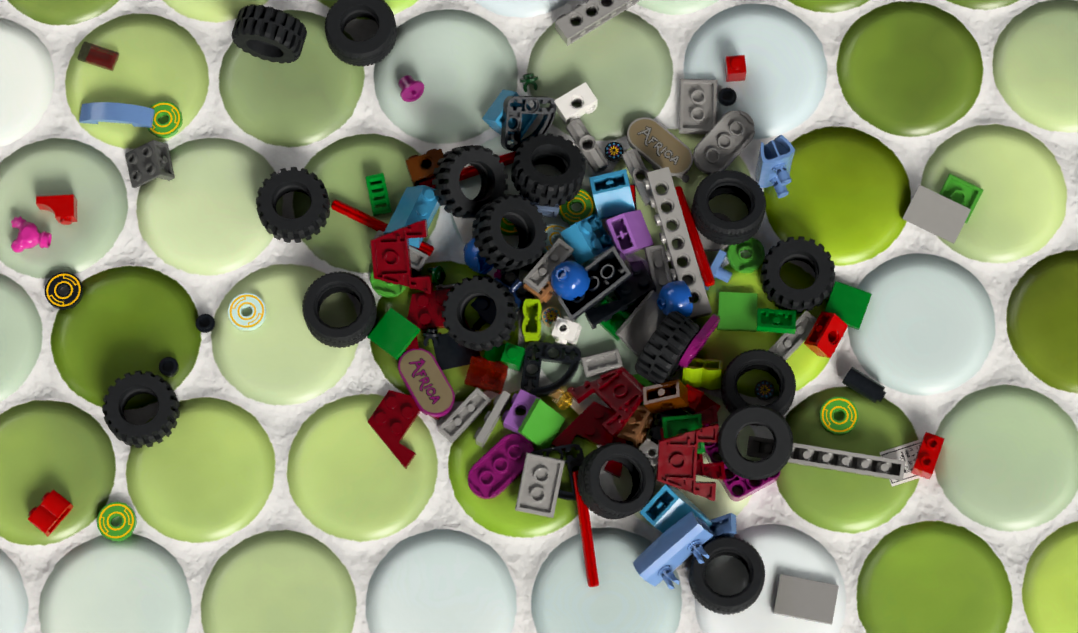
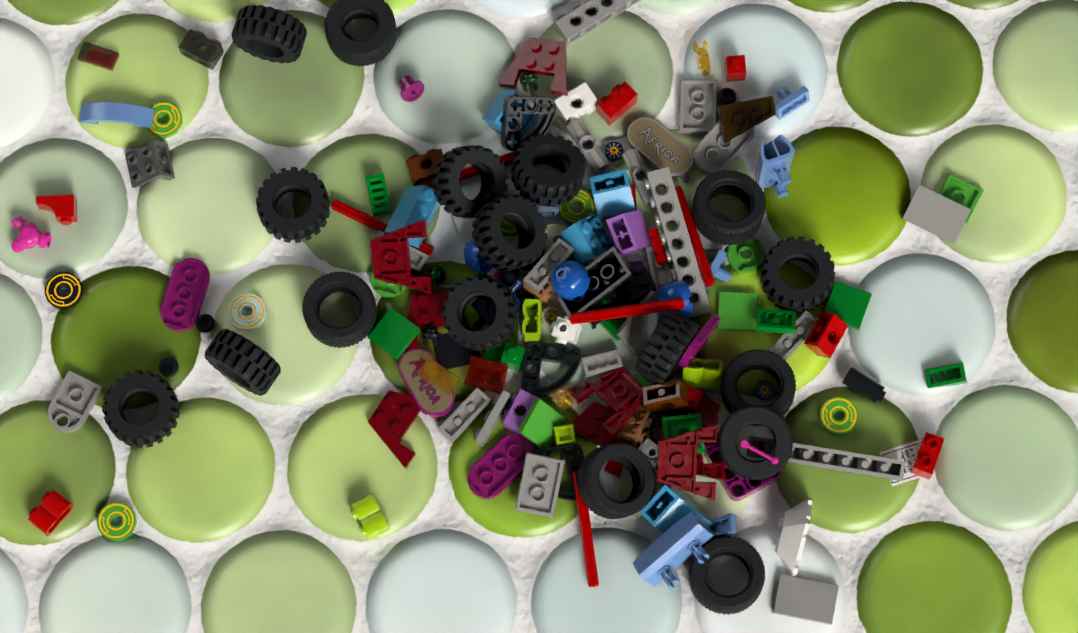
(73, 400): none -> light grey tile
(185, 294): none -> magenta tile
(208, 57): none -> clear smoke brick
(242, 362): none -> black tyre
(370, 516): none -> lime brick
(438, 376): none -> clear yellow plate
(540, 58): none -> dark red wing
(564, 435): none -> lime tile
(616, 103): none -> red brick
(626, 311): none -> red axle
(657, 246): none -> red axle
(703, 61): none -> clear yellow plate
(744, 115): none -> dark brown wing
(774, 460): none -> dark pink hinge
(790, 102): none -> medium blue tile
(793, 535): none -> white wedge
(952, 367): none -> green slope

